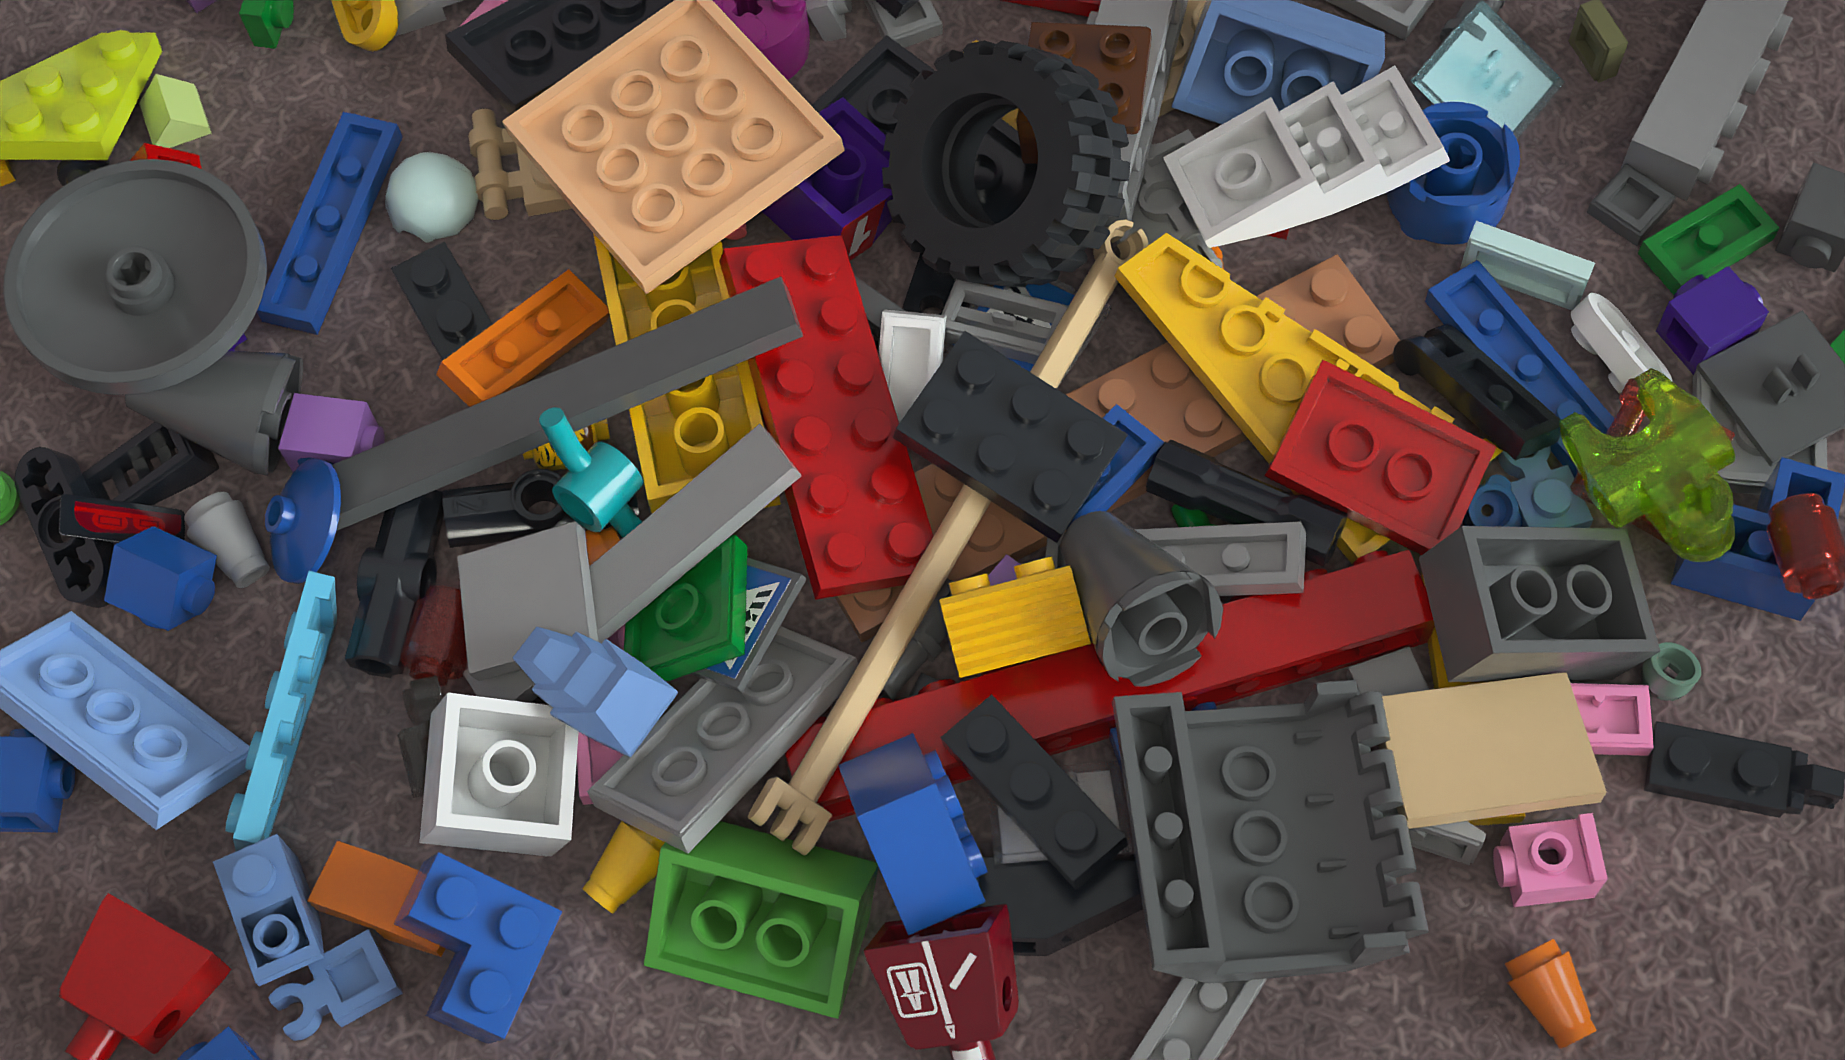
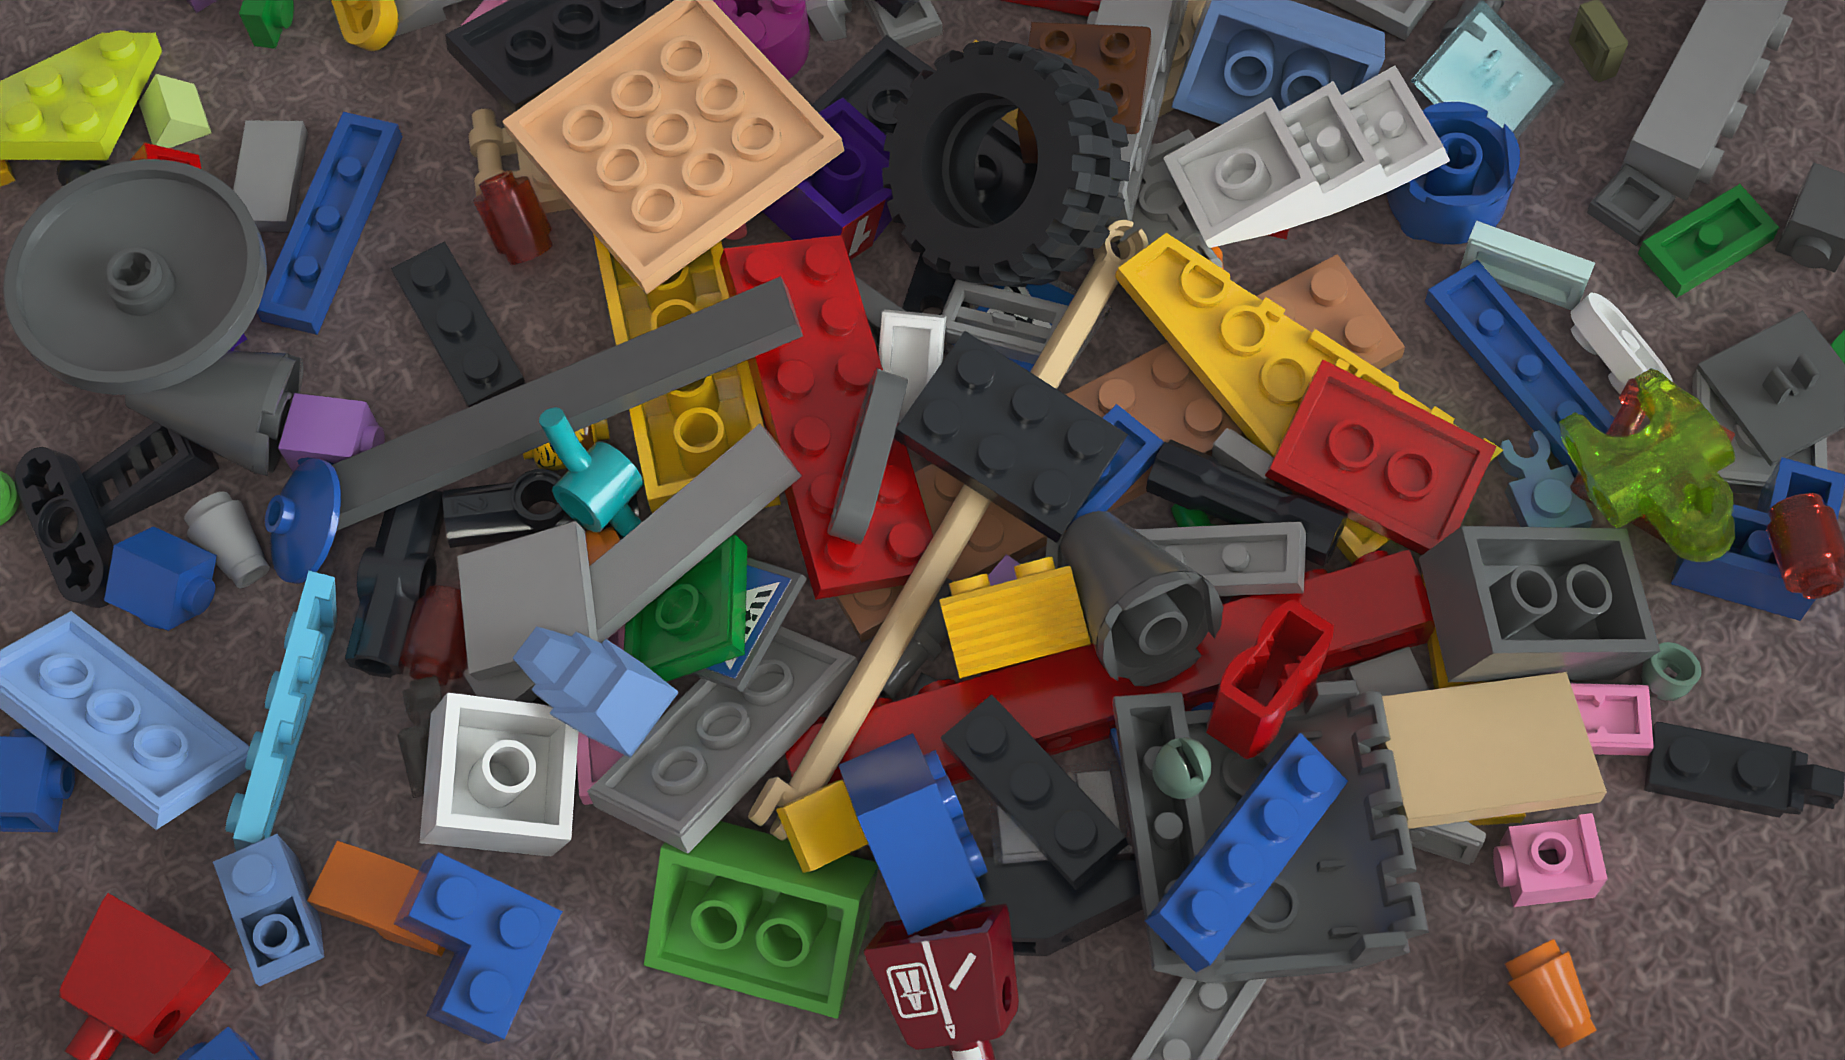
(115, 519): sticker -> none
(271, 171): none -> light grey tile
(346, 983): medium blue plate -> none
(431, 196): light aqua hair -> none
(513, 217): none -> clear red brick
(524, 340): orange plate -> none
(624, 867): yellow cone -> none
(822, 826): none -> yellow tile
(867, 457): none -> dark grey beam
(1171, 772): none -> sand green hinge
(1241, 455): none -> light grey tile
(1246, 853): none -> blue plate
(1269, 679): none -> red brick
(1479, 390): black plate -> none
(1504, 505): blue plate -> none
(1711, 316): dark purple brick -> none

